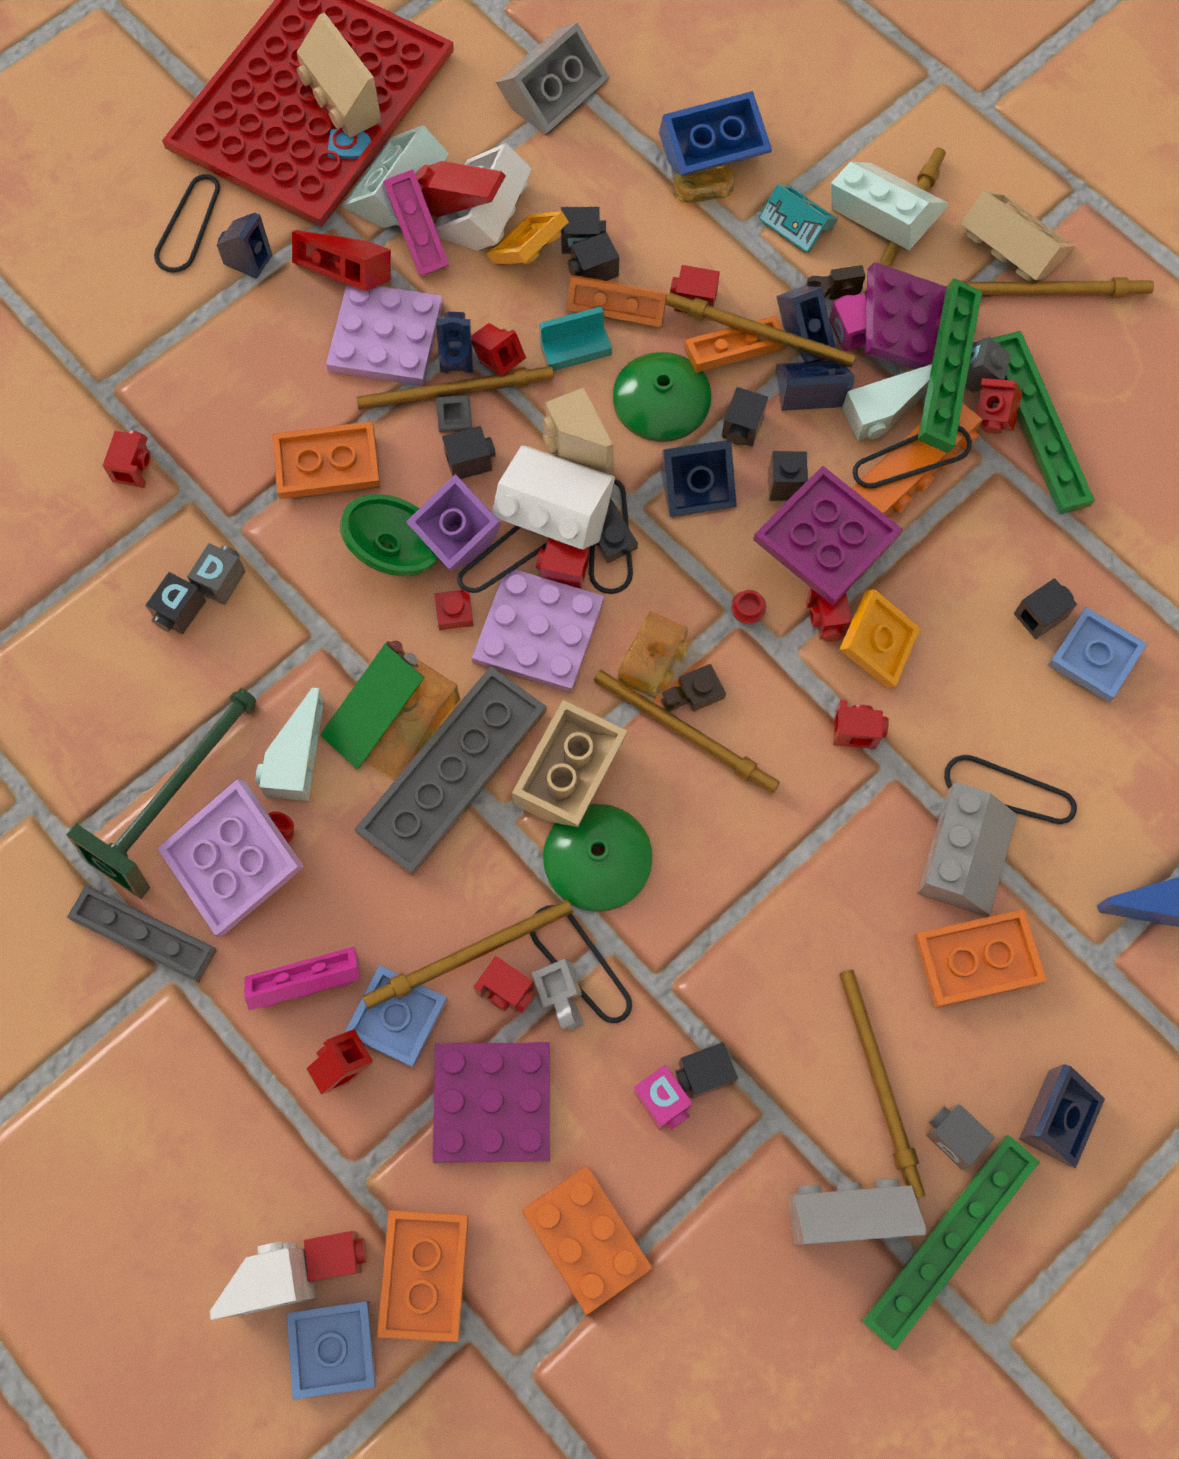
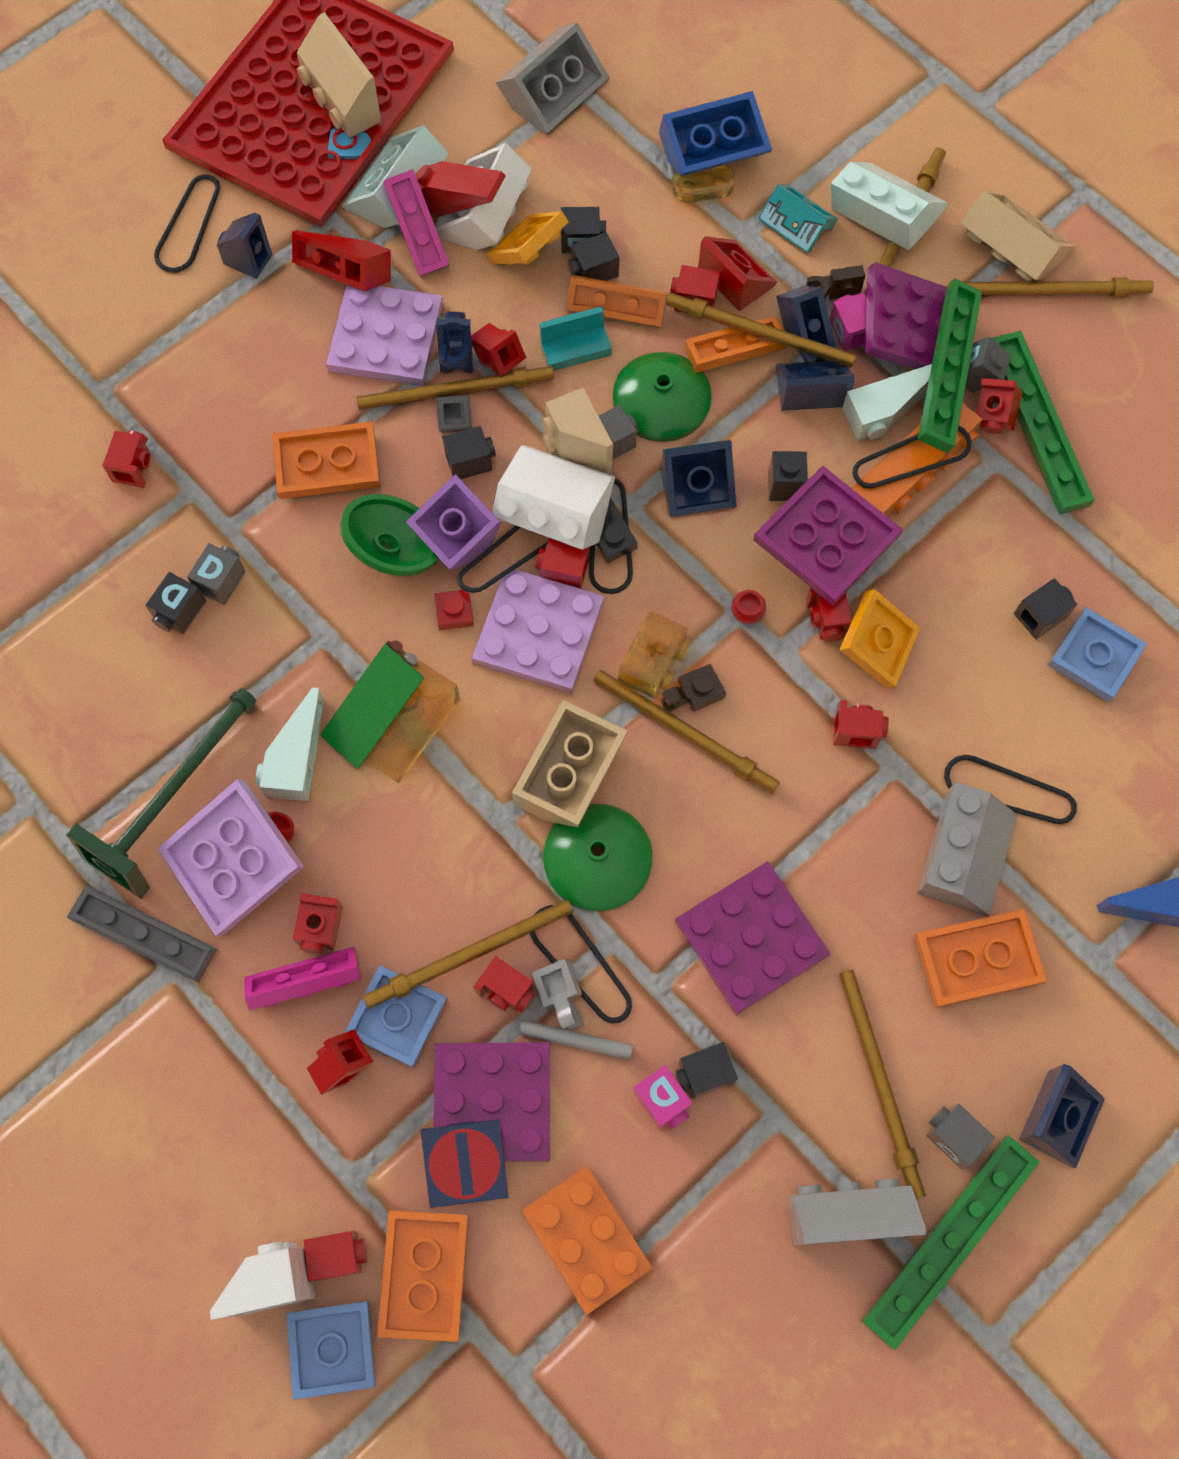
(325, 935): none -> red brick
(450, 770): dark grey plate -> none
(464, 1163): none -> piece
(576, 1039): none -> light grey bar
(621, 430): none -> dark grey brick
(741, 276): none -> red slope
(744, 417): black brick -> none
(752, 937): none -> magenta plate

